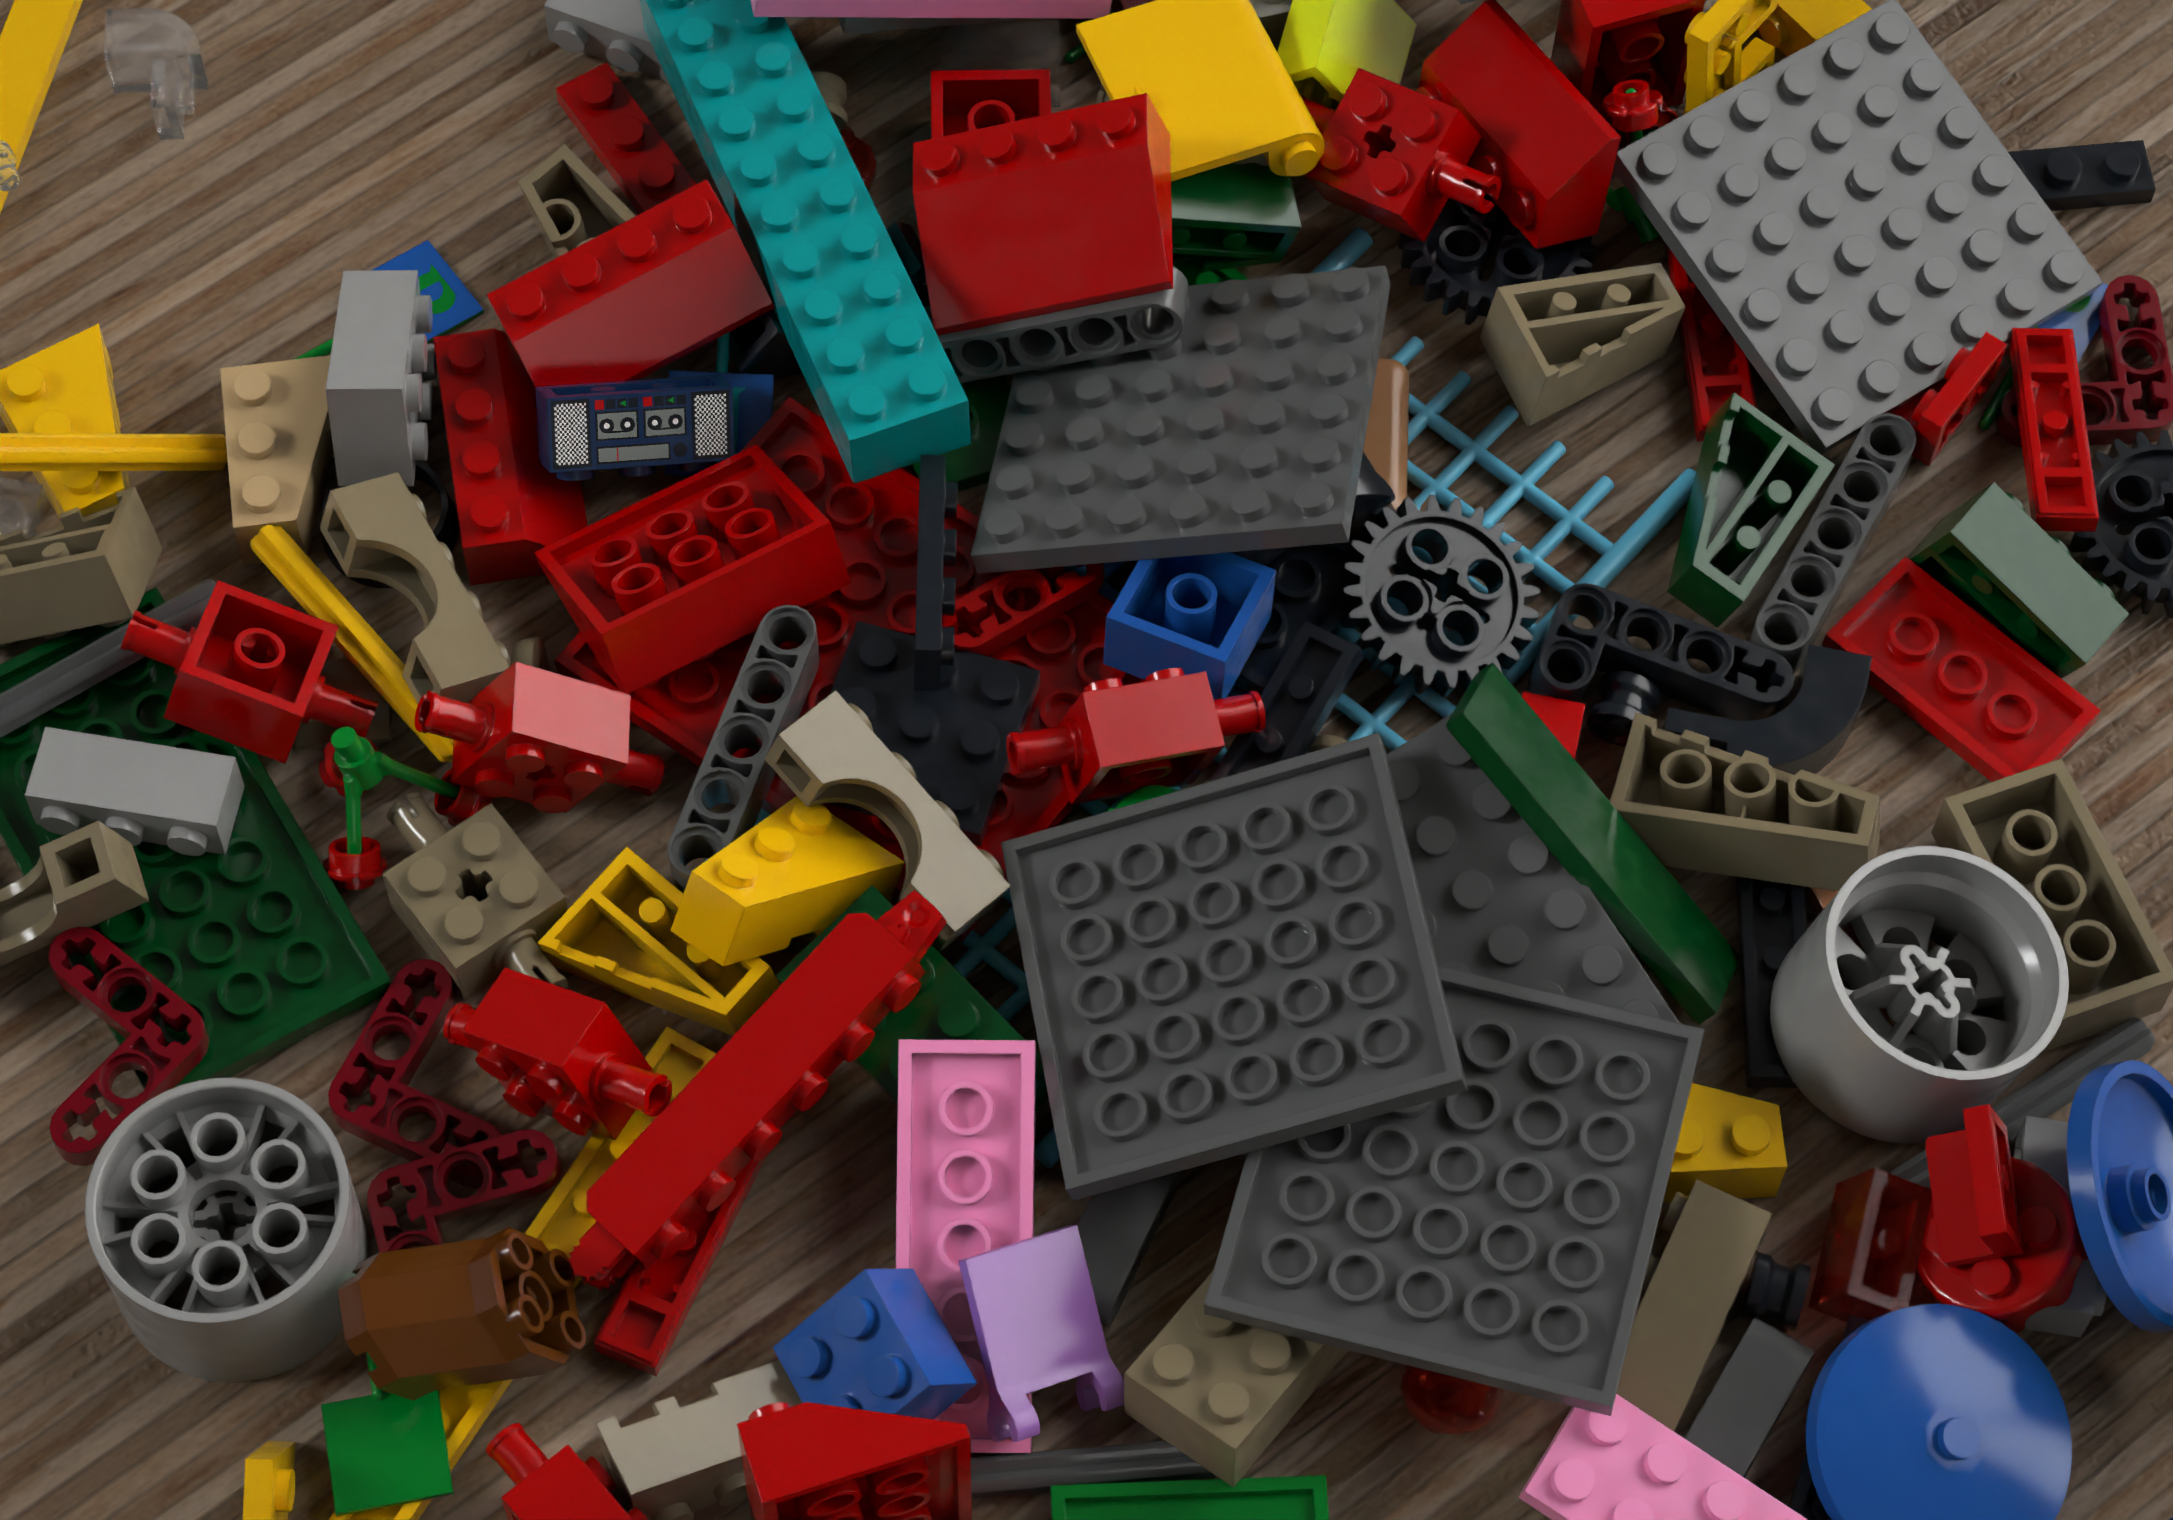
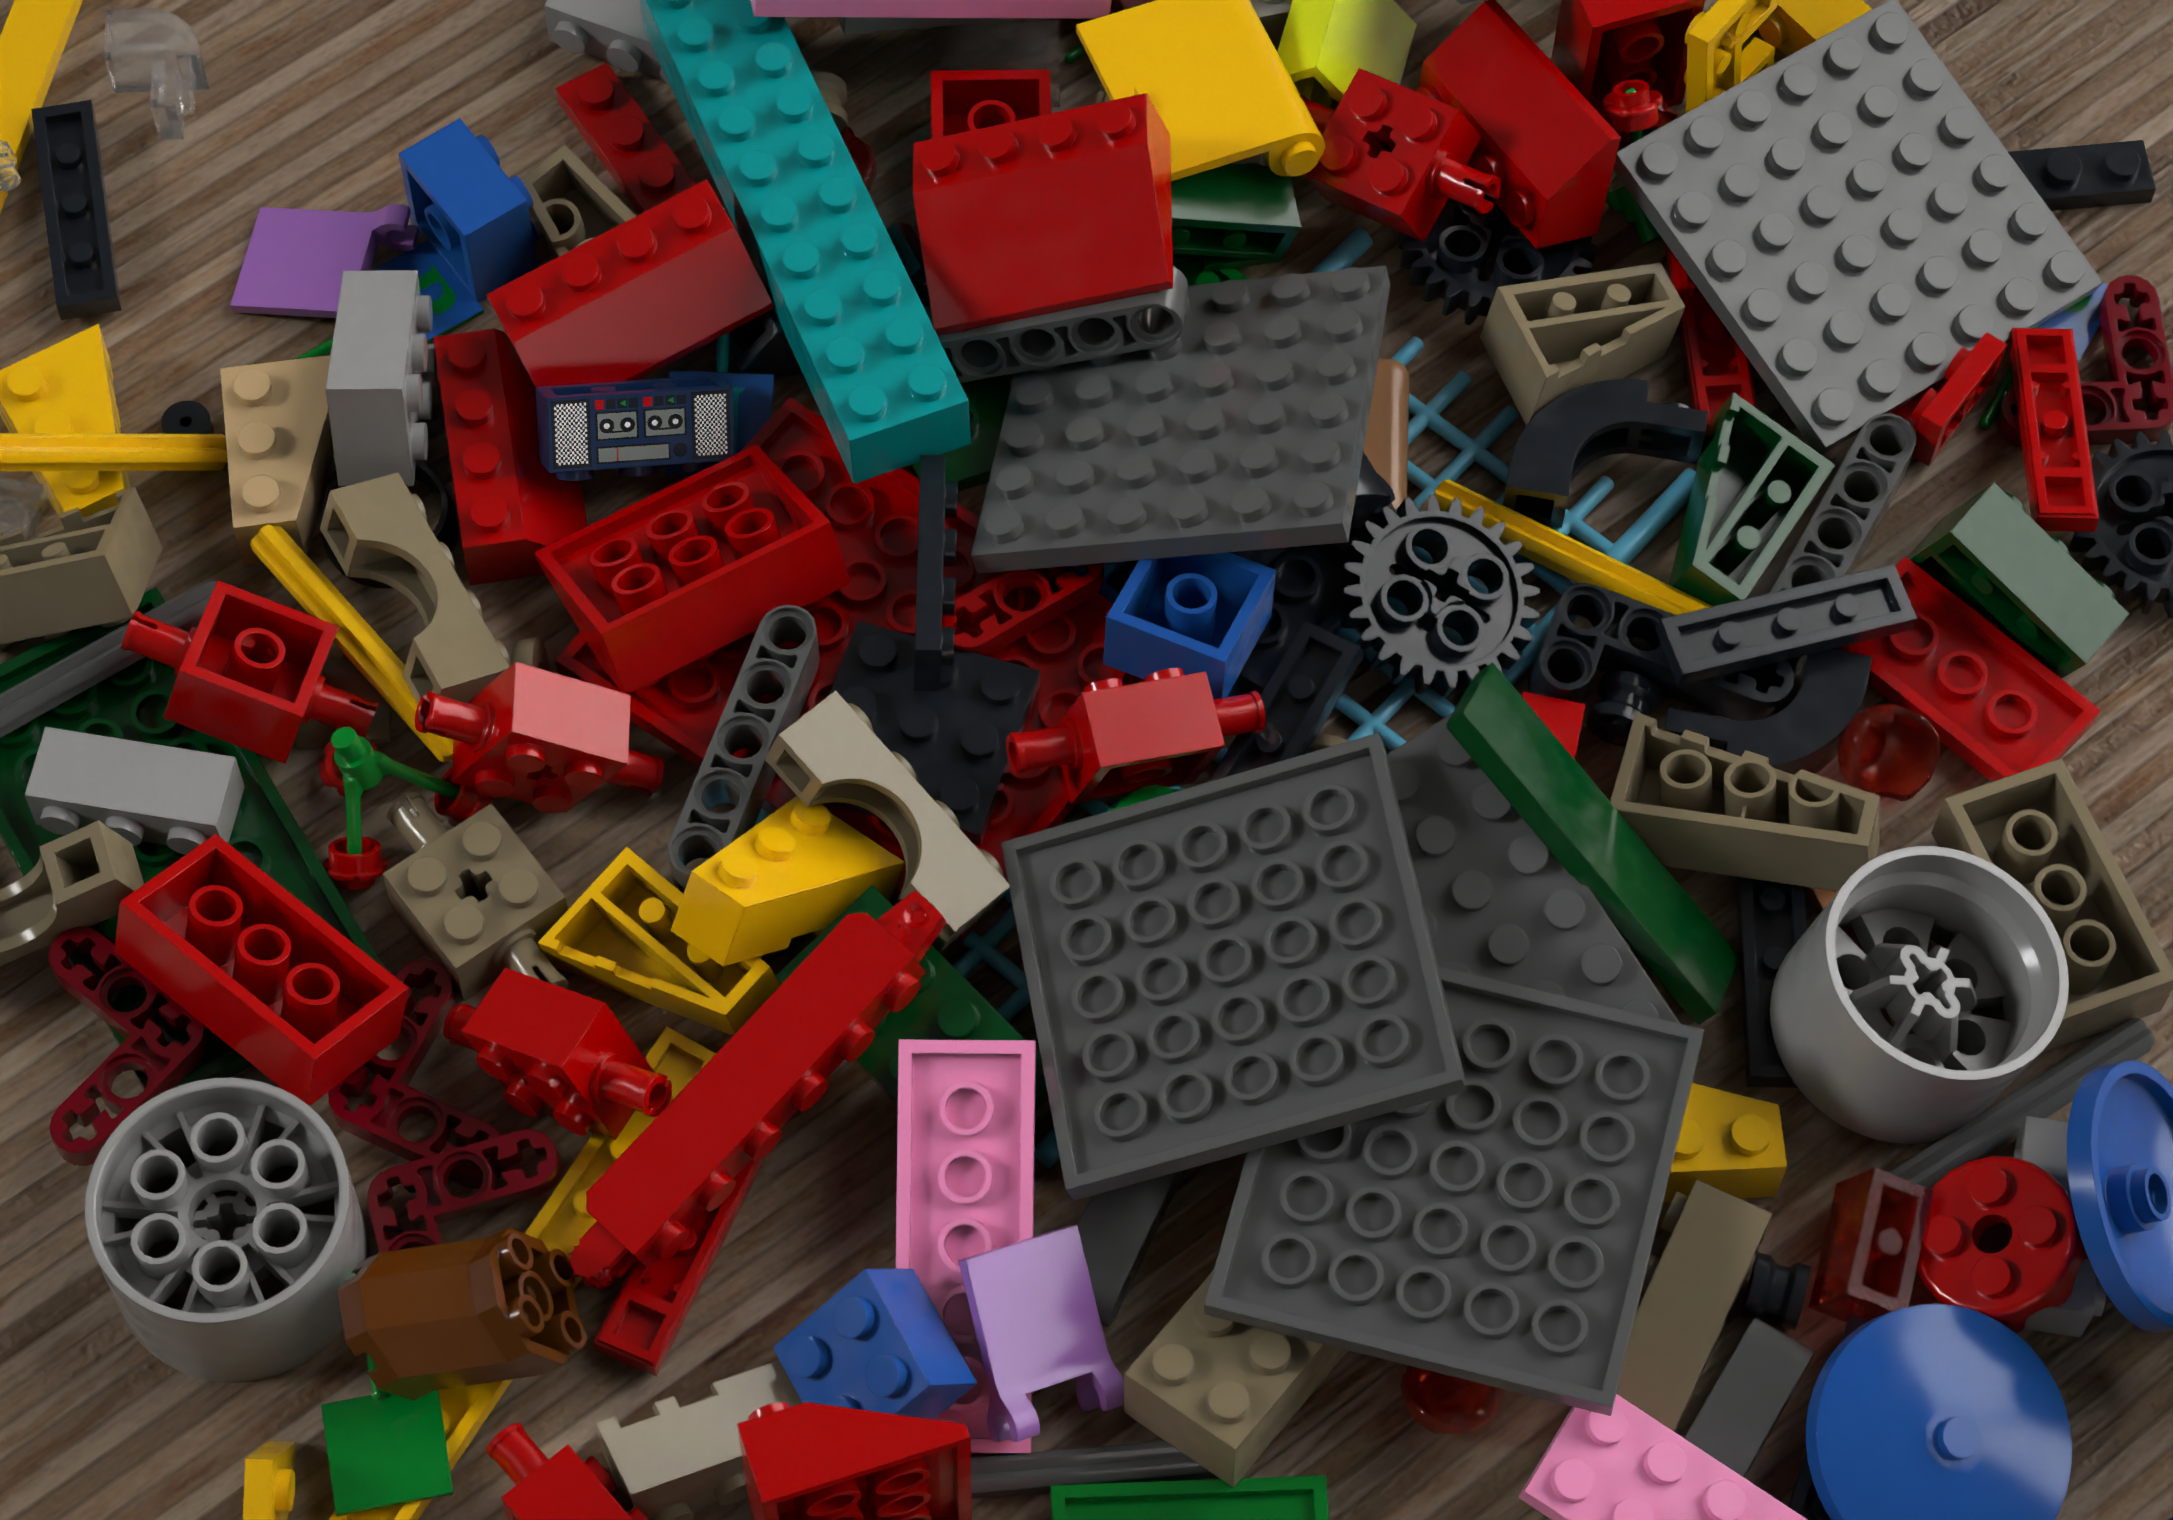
(76, 210): none -> black plate
(186, 418): none -> black piece
(260, 969): none -> red brick
(301, 254): none -> medium lavender flag
(470, 208): none -> blue brick
(1568, 555): none -> yellow axle
(1592, 424): none -> black arch
(1785, 624): none -> black plate
(1888, 751): none -> clear red hair
(1974, 1190): red panel -> none

